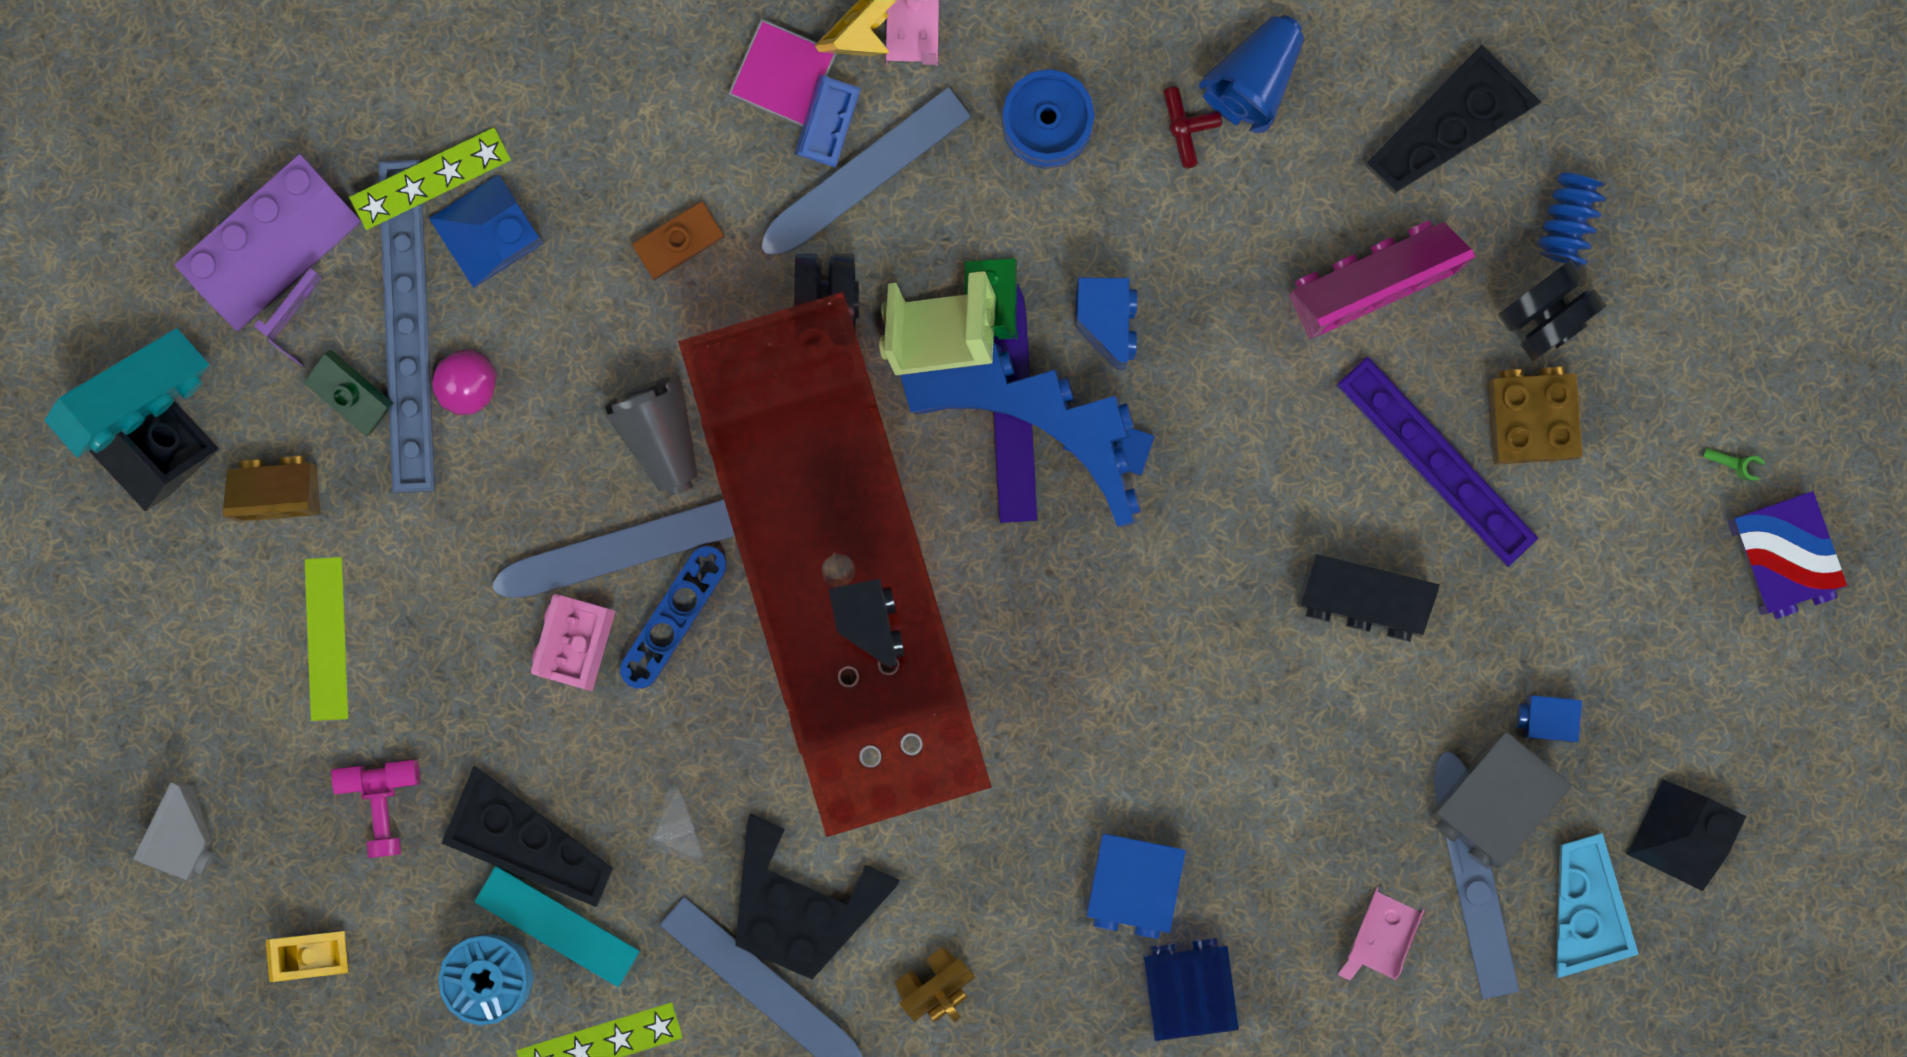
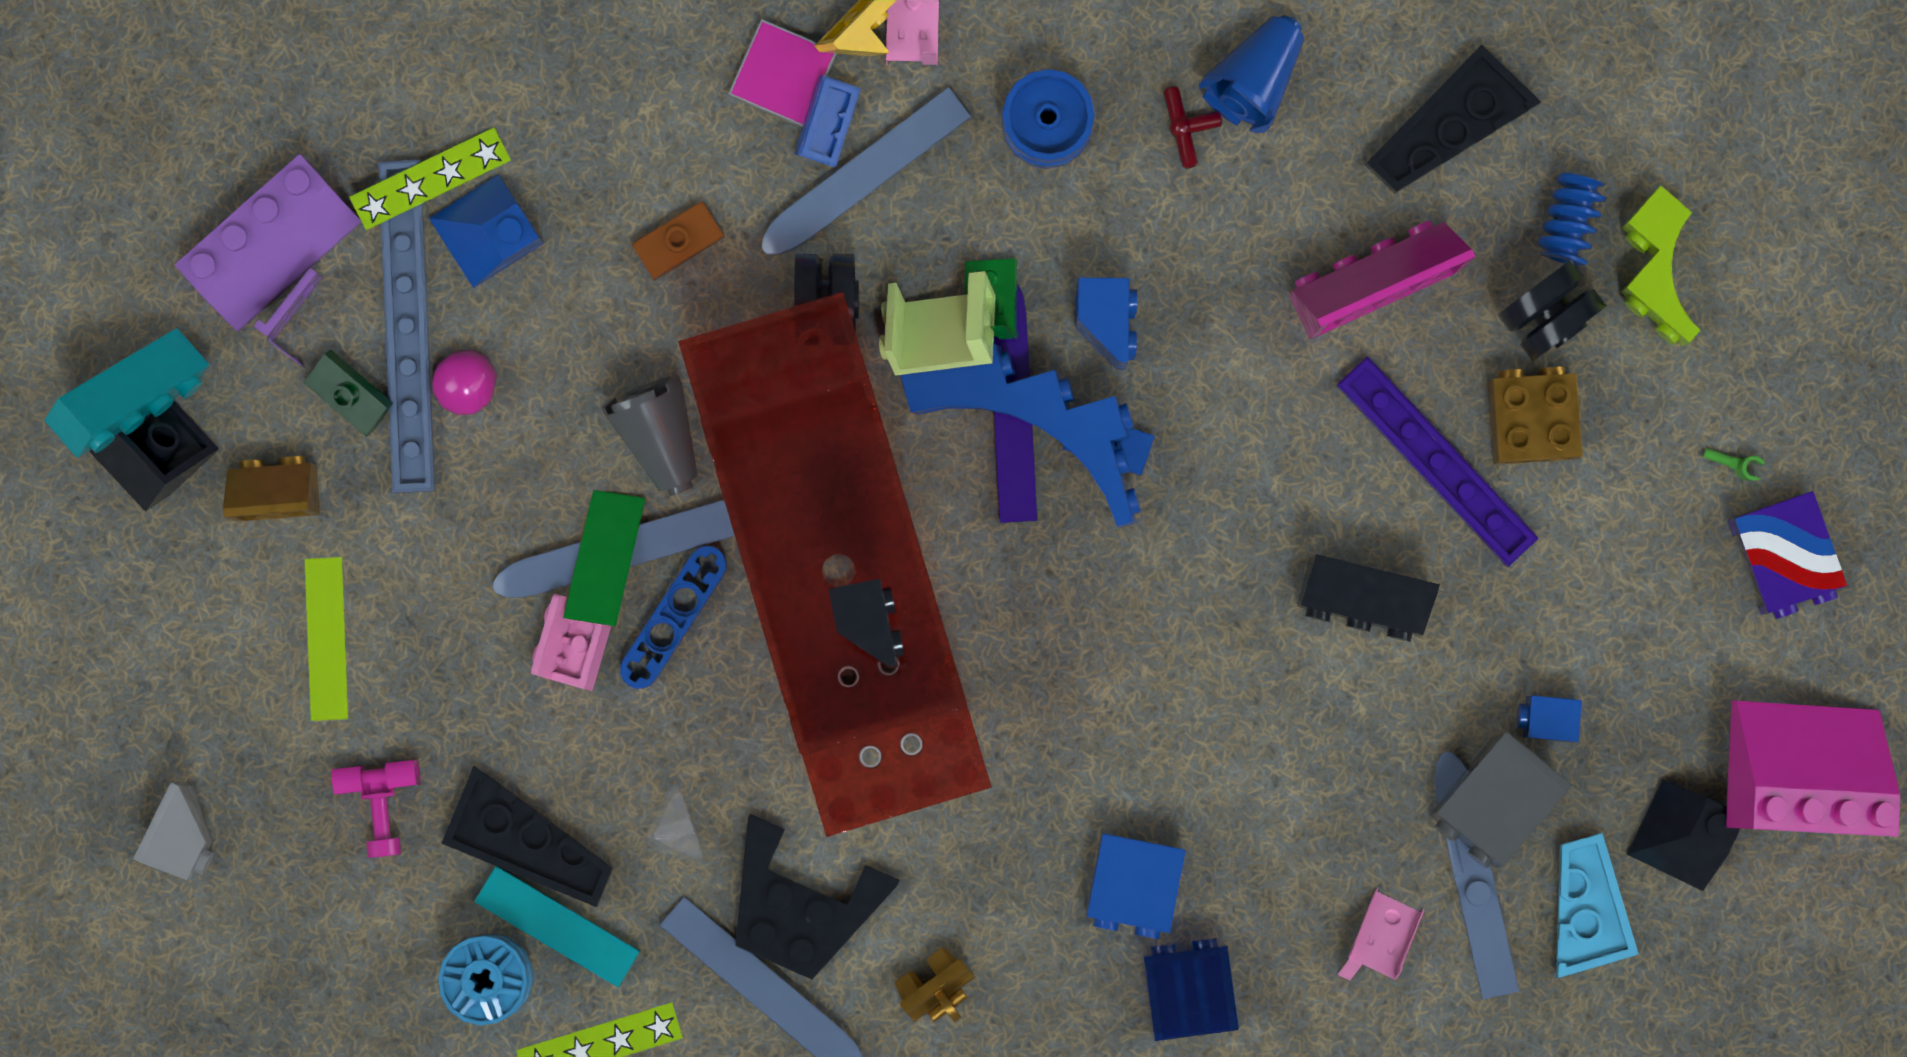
(306, 956): yellow slope -> none
(604, 558): none -> green sticker
(1652, 289): none -> lime arch
(1810, 770): none -> dark pink slope

